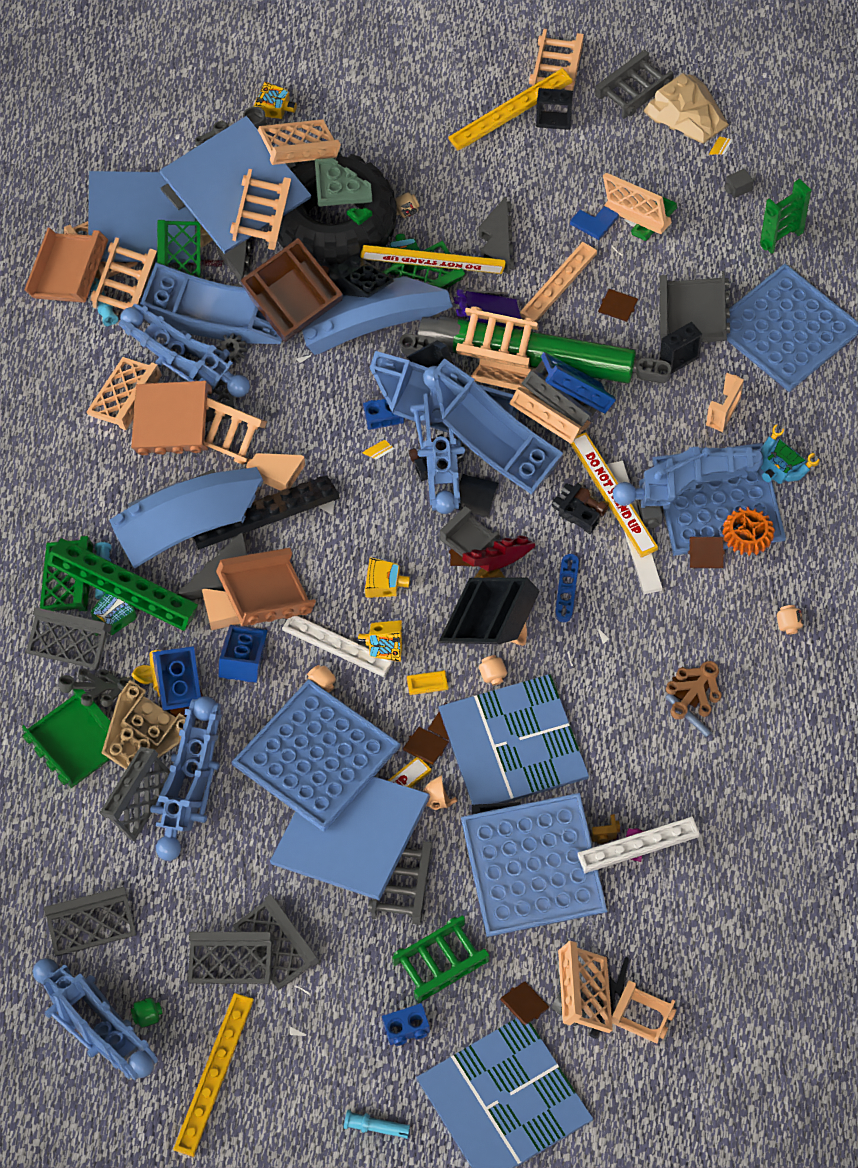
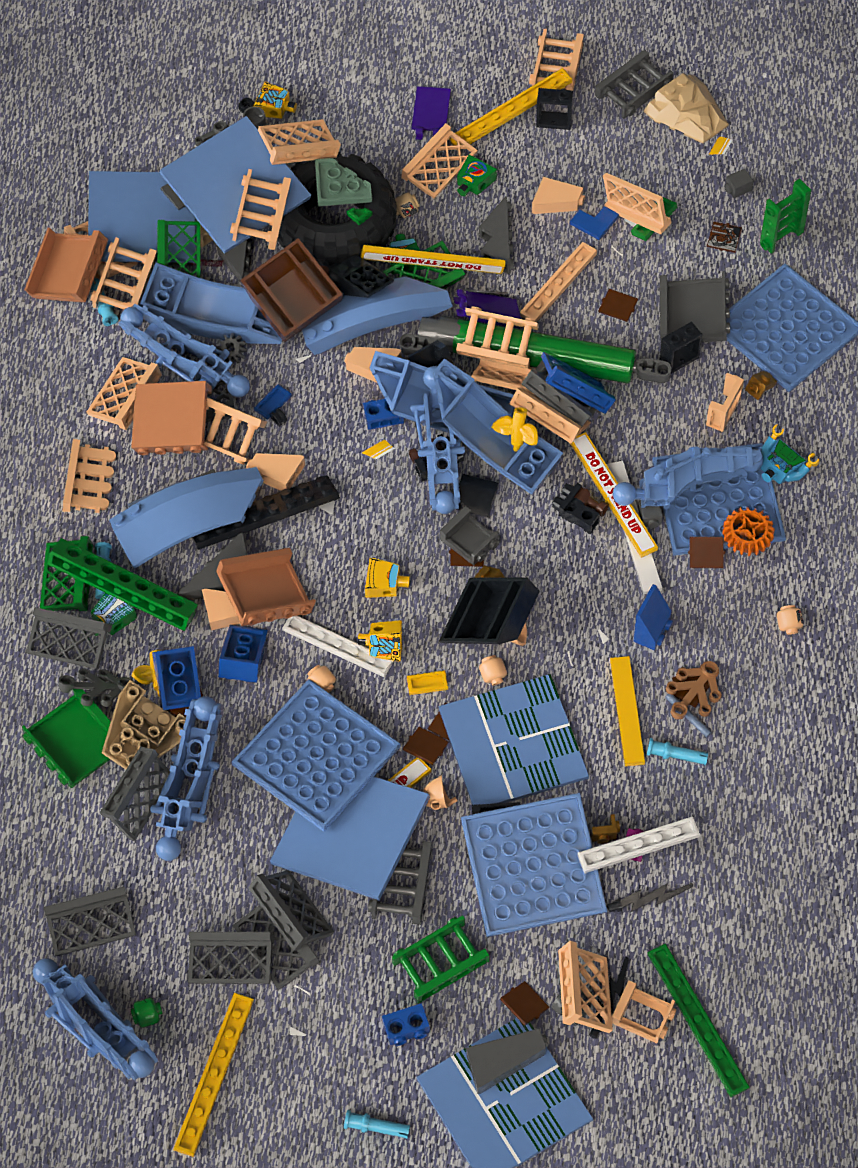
(84, 485): none -> light nougat fence
(245, 102): none -> black plate
(274, 399): none -> blue tile
(278, 417): none -> black bush
(283, 915): none -> dark grey fence
(361, 357): none -> light nougat slope
(425, 155): none -> light nougat fence
(430, 110): none -> dark purple tile
(475, 176): none -> green torso
(501, 554): dark red slope -> none
(503, 1057): none -> dark grey slope
(517, 428): none -> yellow plant
(557, 197): none -> light nougat slope
(566, 588): blue beam -> none
(627, 711): none -> yellow tile
(637, 903): none -> black piece
(652, 620): none -> blue slope
(667, 750): none -> medium azure pin
(698, 1020): none -> green tile
(724, 237): none -> piece
(759, 384): none -> pearl gold bracket

